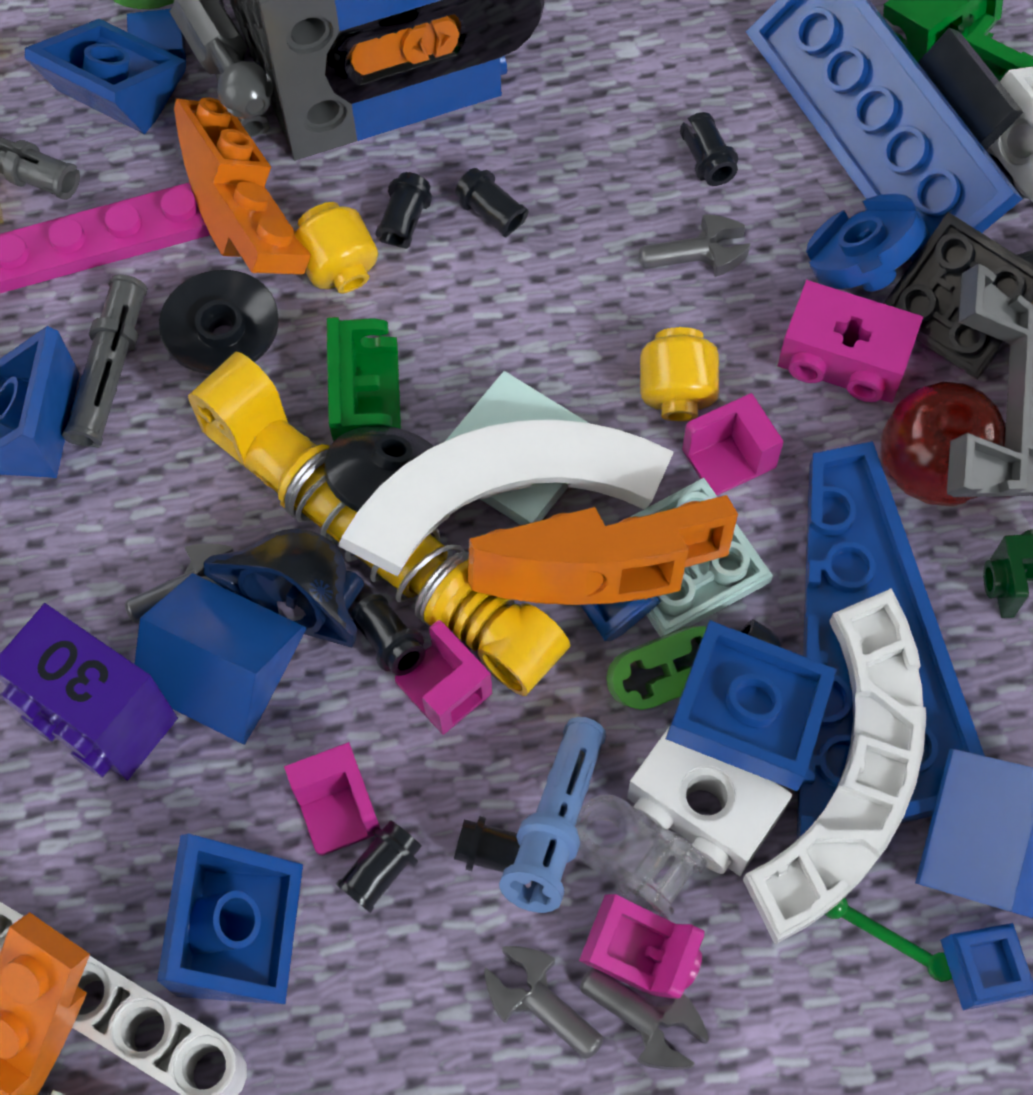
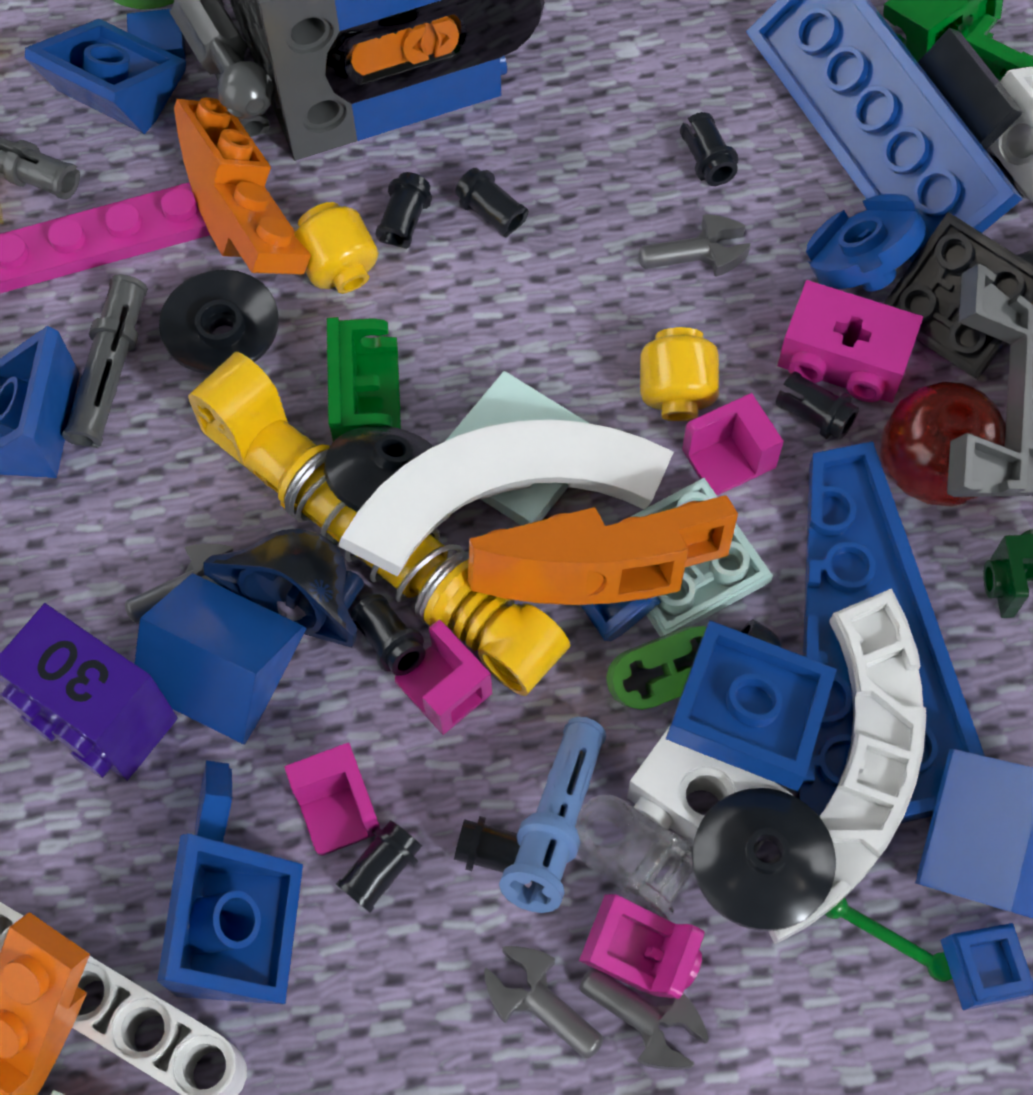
(214, 801): none -> blue tile
(758, 892): none -> black dish
(820, 407): none -> black pin

